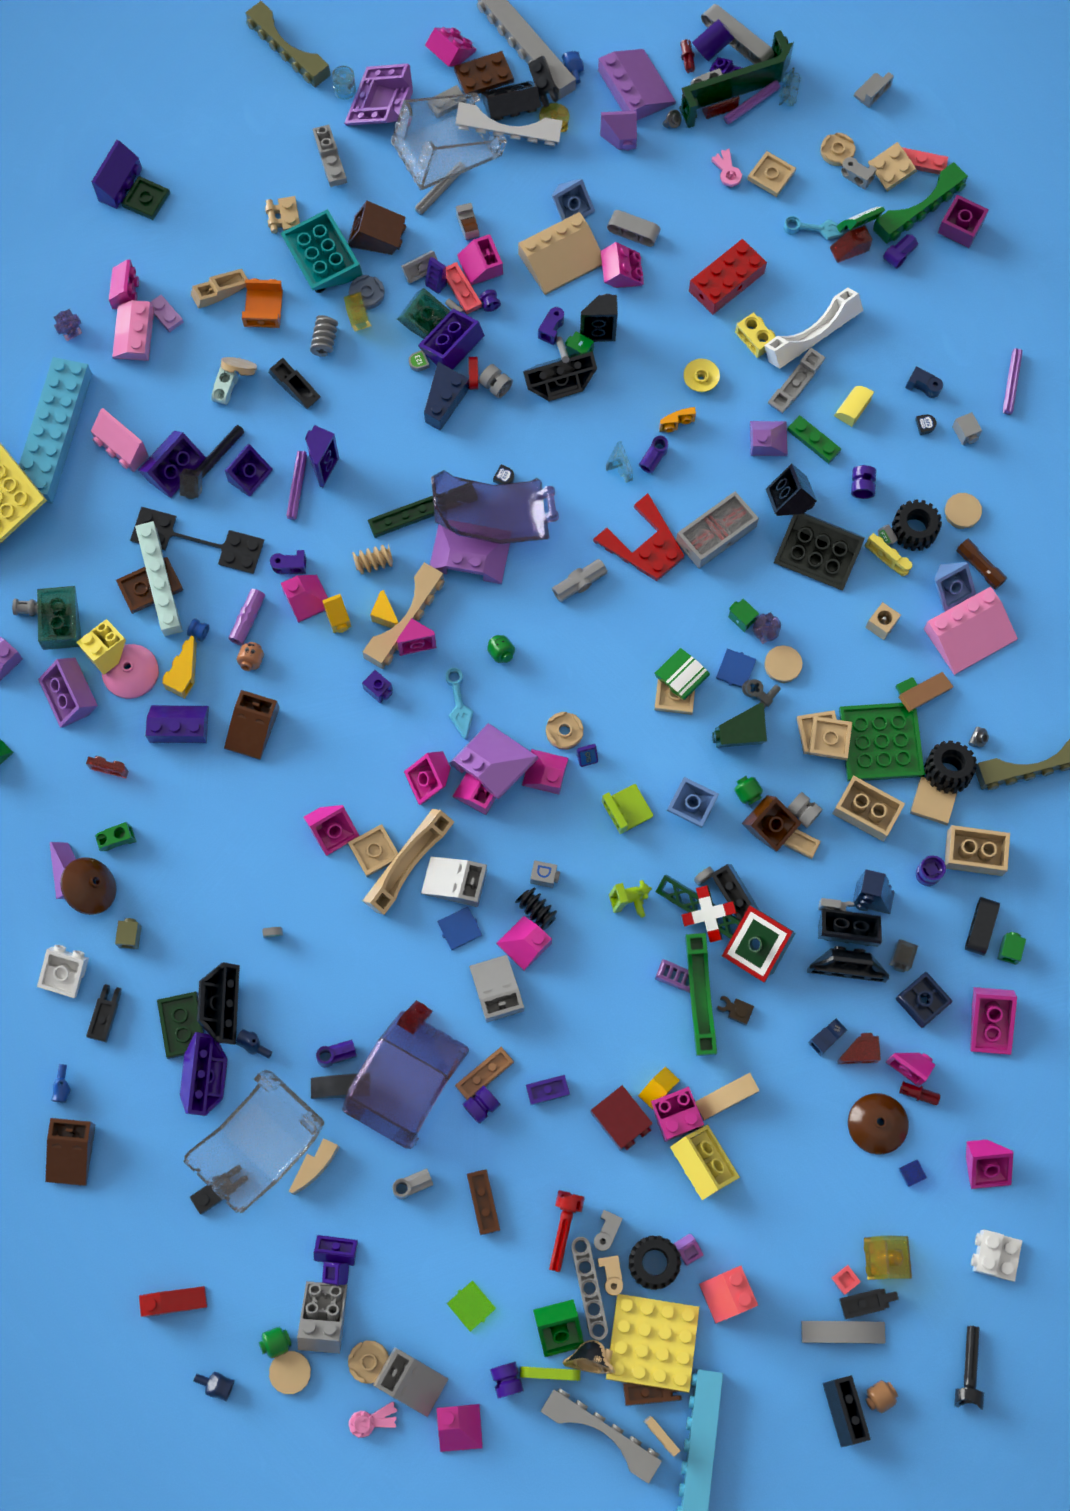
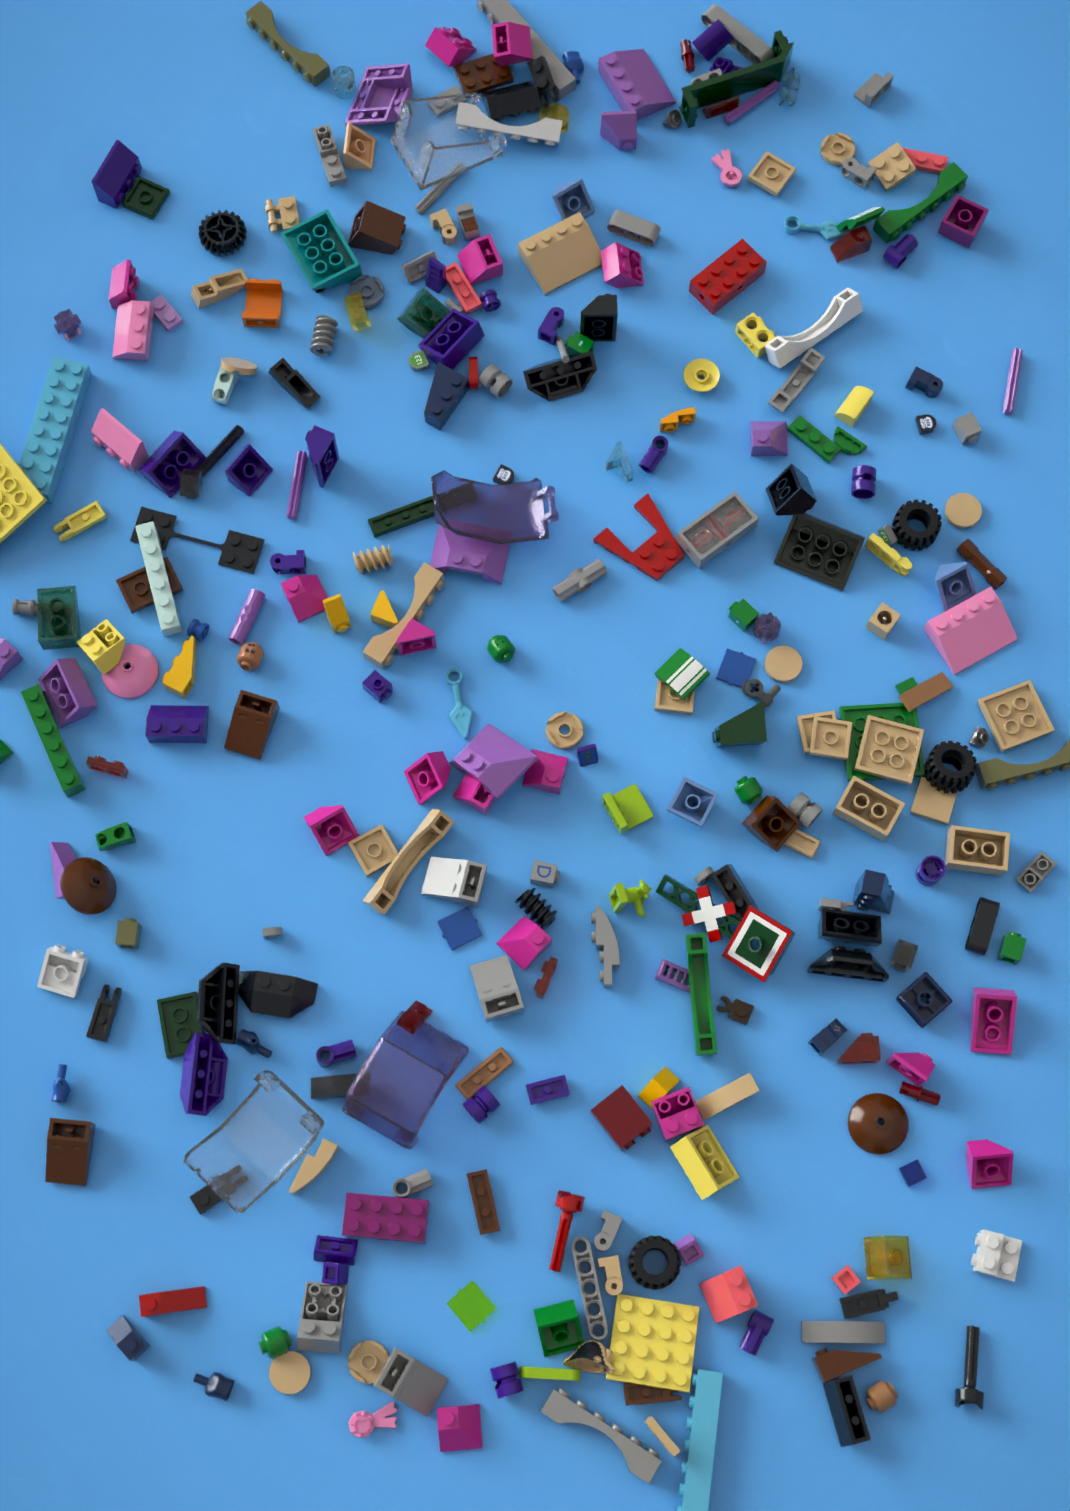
(52, 741): none -> green arch
(80, 521): none -> light yellow hinge
(127, 1338): none -> dark blue slope
(211, 232): none -> black gear
(276, 993): none -> black wedge
(358, 149): none -> light nougat slope
(385, 1218): none -> magenta brick
(445, 225): none -> tan leg
(511, 43): none -> dark pink slope
(548, 969): none -> clear red plate
(605, 939): none -> light grey slope
(758, 1328): none -> dark purple piece
(837, 1362): none -> reddish brown slope
(848, 443): none -> green tile
(889, 750): none -> tan plate
(1015, 715): none -> tan plate
(1036, 871): none -> light grey slope

